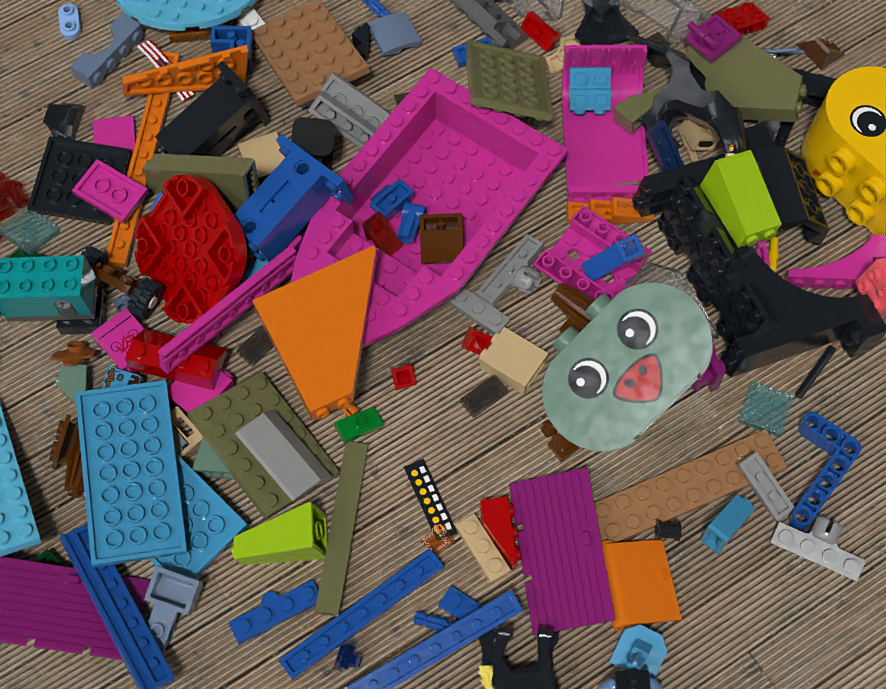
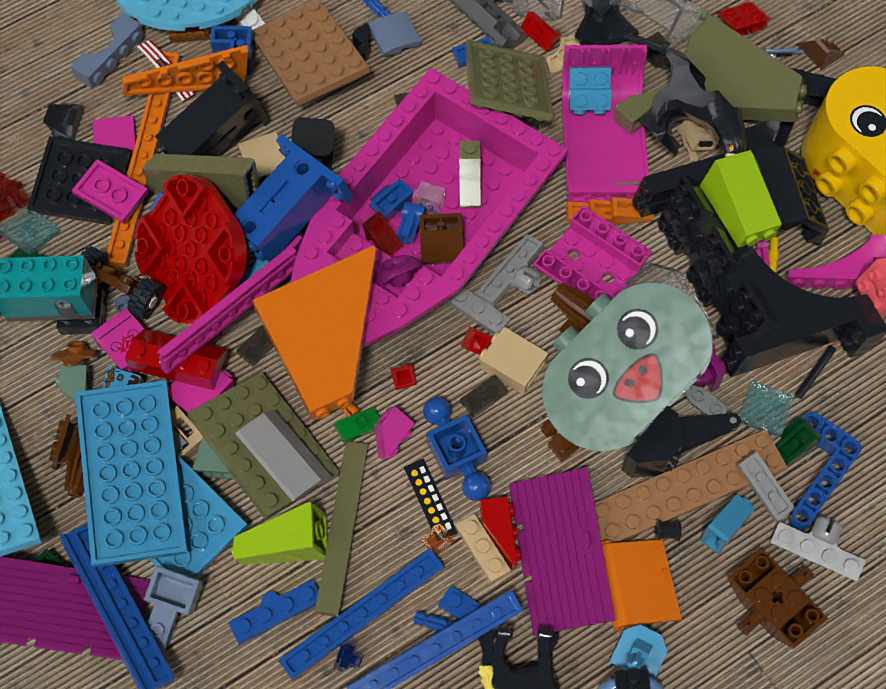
(69, 17): light blue plate -> none
(348, 109): light grey slope -> none
(390, 431): none -> dark pink slope
(397, 270): none -> magenta hat
(430, 196): none -> clear brick
(456, 461): none -> blue brick
(469, 174): none -> slope
(615, 258): blue slope -> none
(664, 146): dark blue plate -> none
(672, 436): none -> black slope
(712, 37): magenta plate -> none
(788, 619): none -> reddish brown slope
(797, 440): none -> dark green slope

